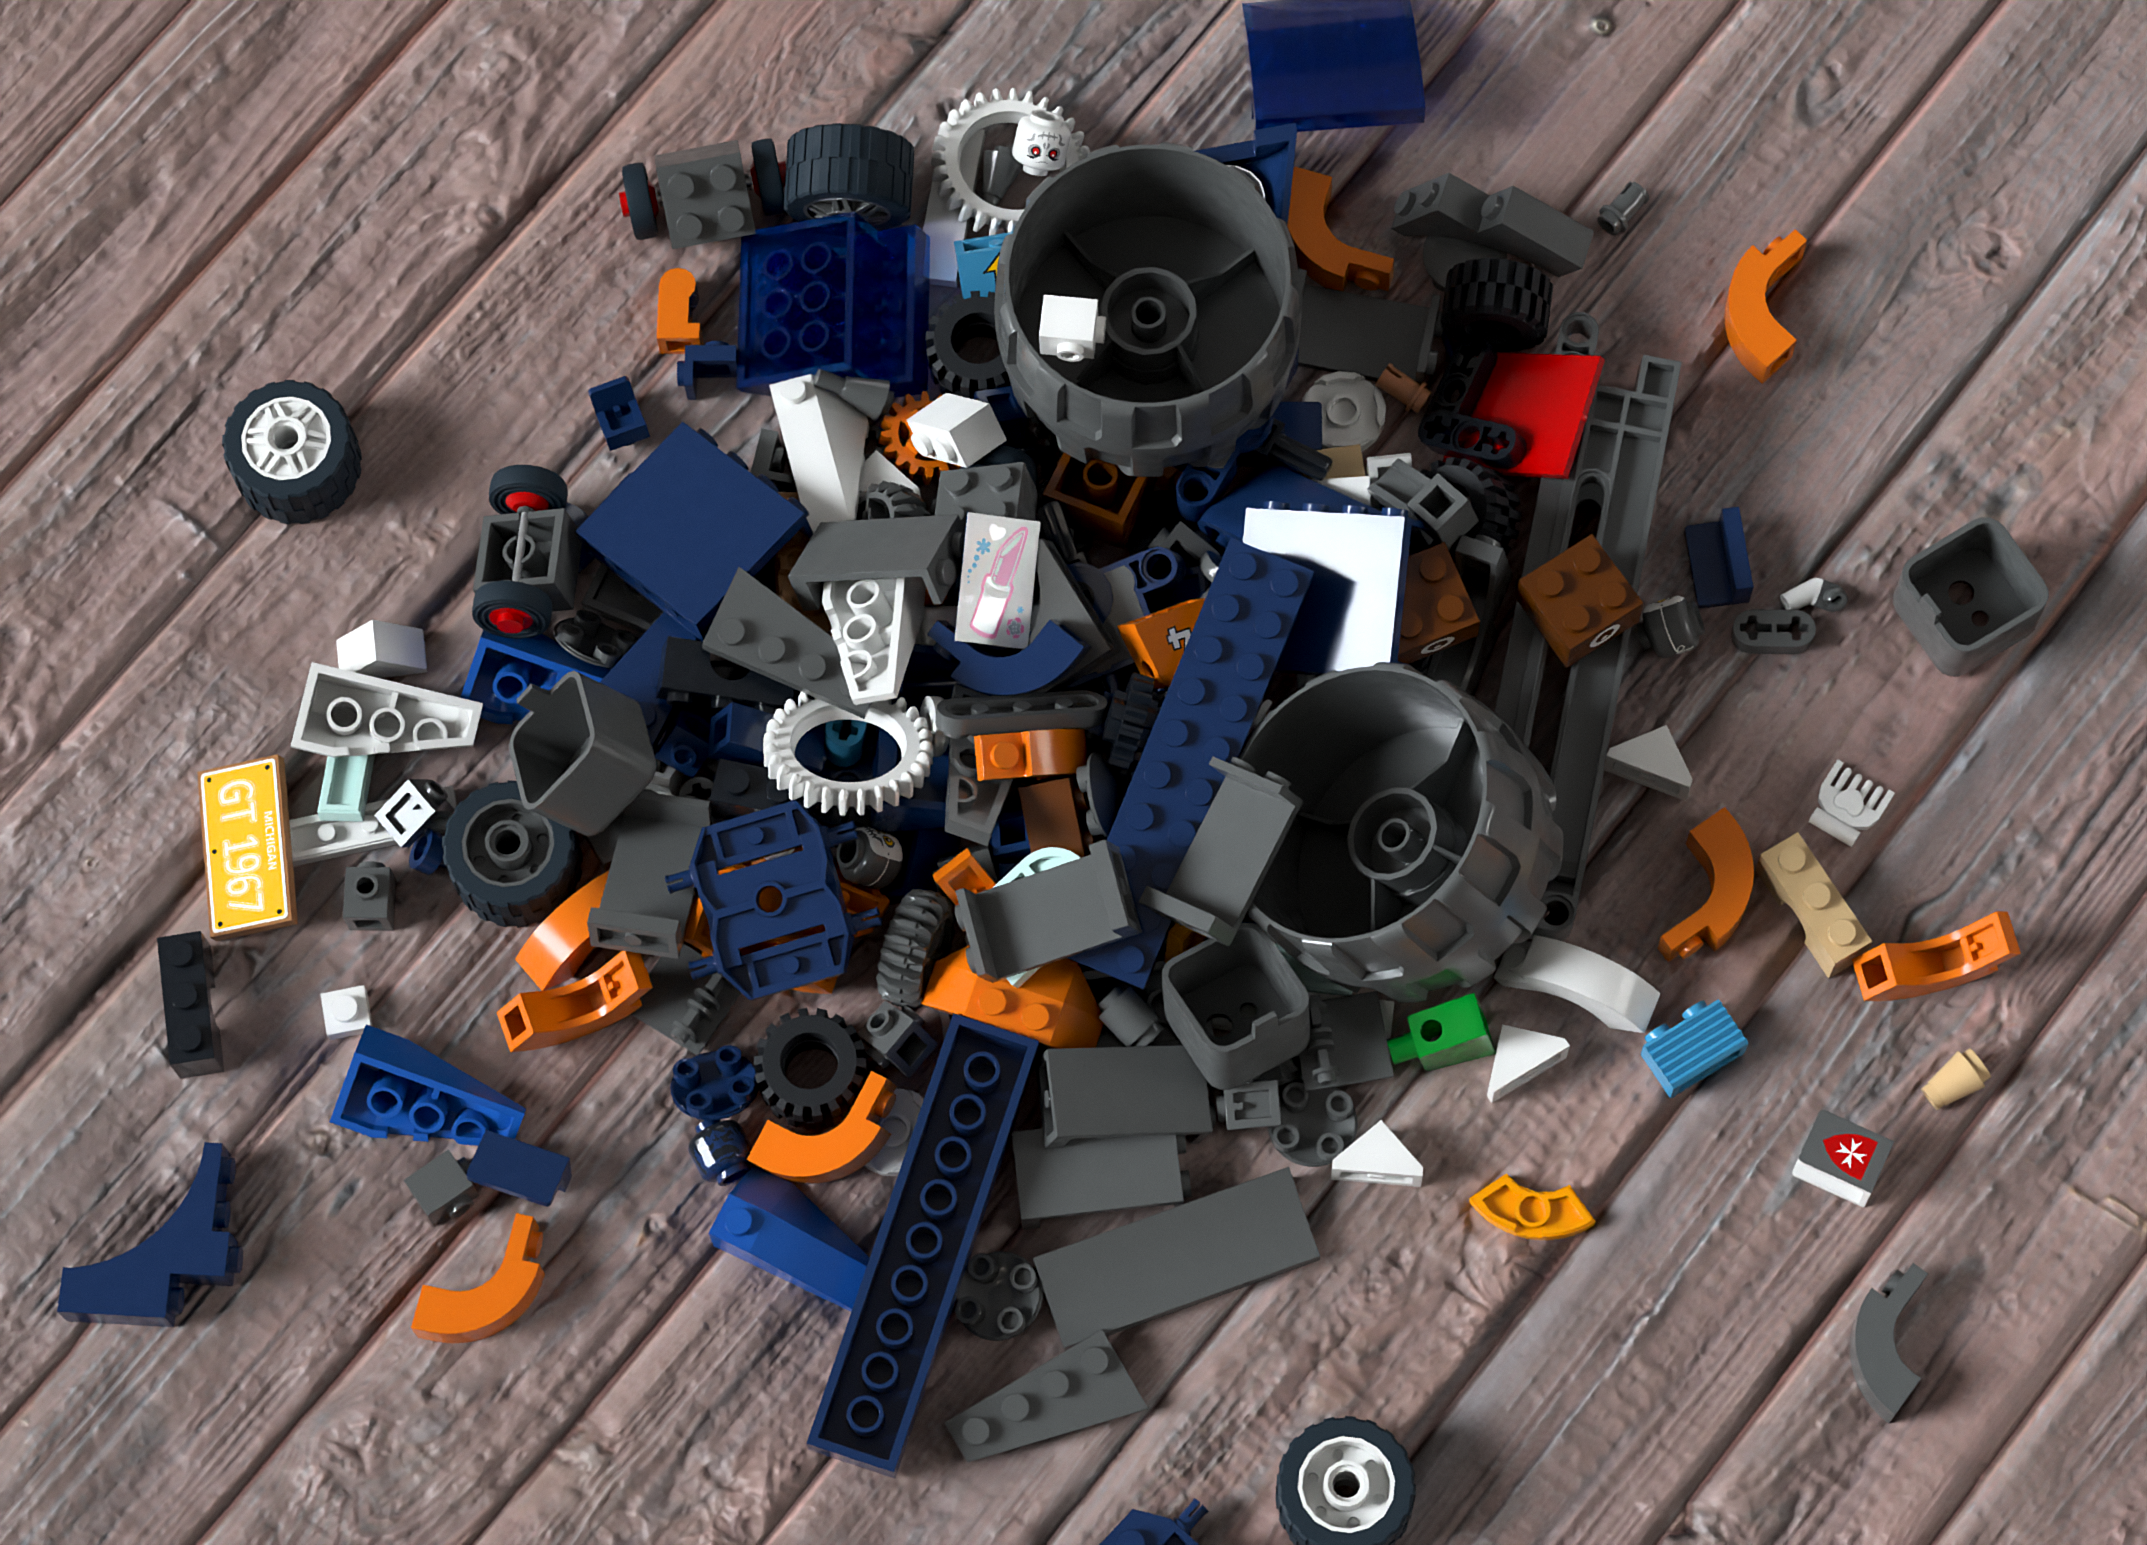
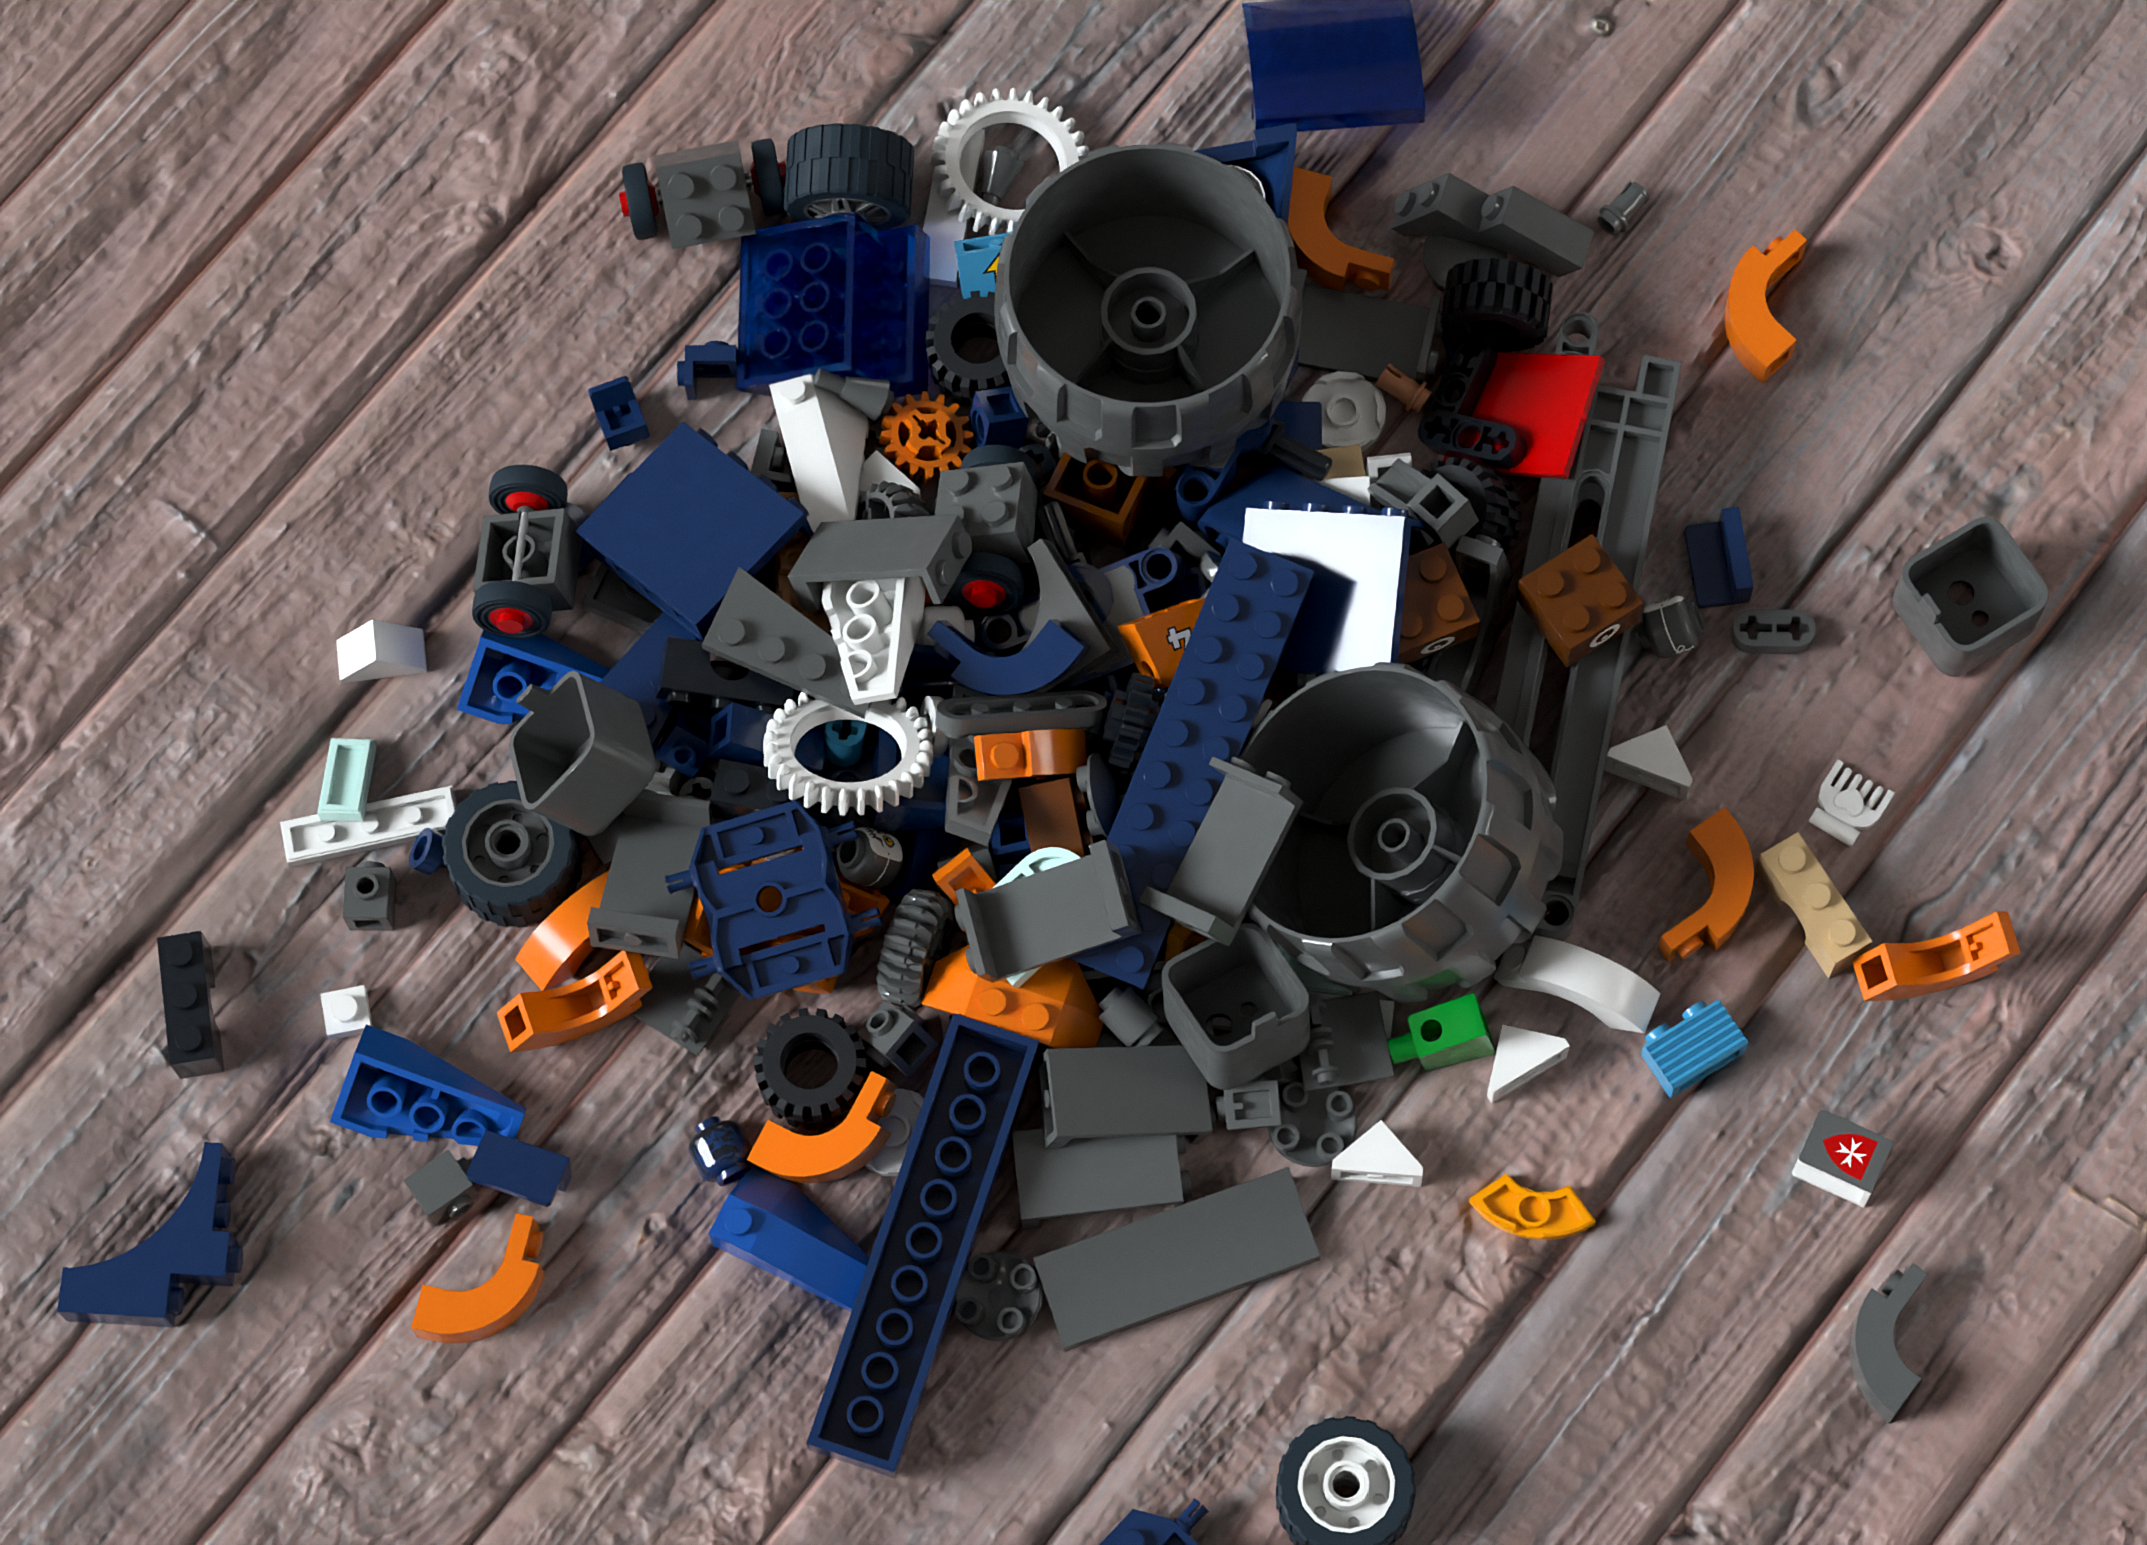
(247, 848): tile -> none
(292, 452): black wheel -> none
(369, 715): white wedge -> none
(413, 810): bracket -> none
(593, 640): dark grey dish -> none
(676, 303): orange leg -> none
(714, 1084): dark blue dish -> none
(956, 430): white piece -> none
(997, 580): white sticker -> none
(1041, 142): white head -> none
(1056, 1398): dark grey wing -> none
(1070, 327): white brick -> none
(1817, 594): arm -> none
(1956, 1079): tan cone -> none

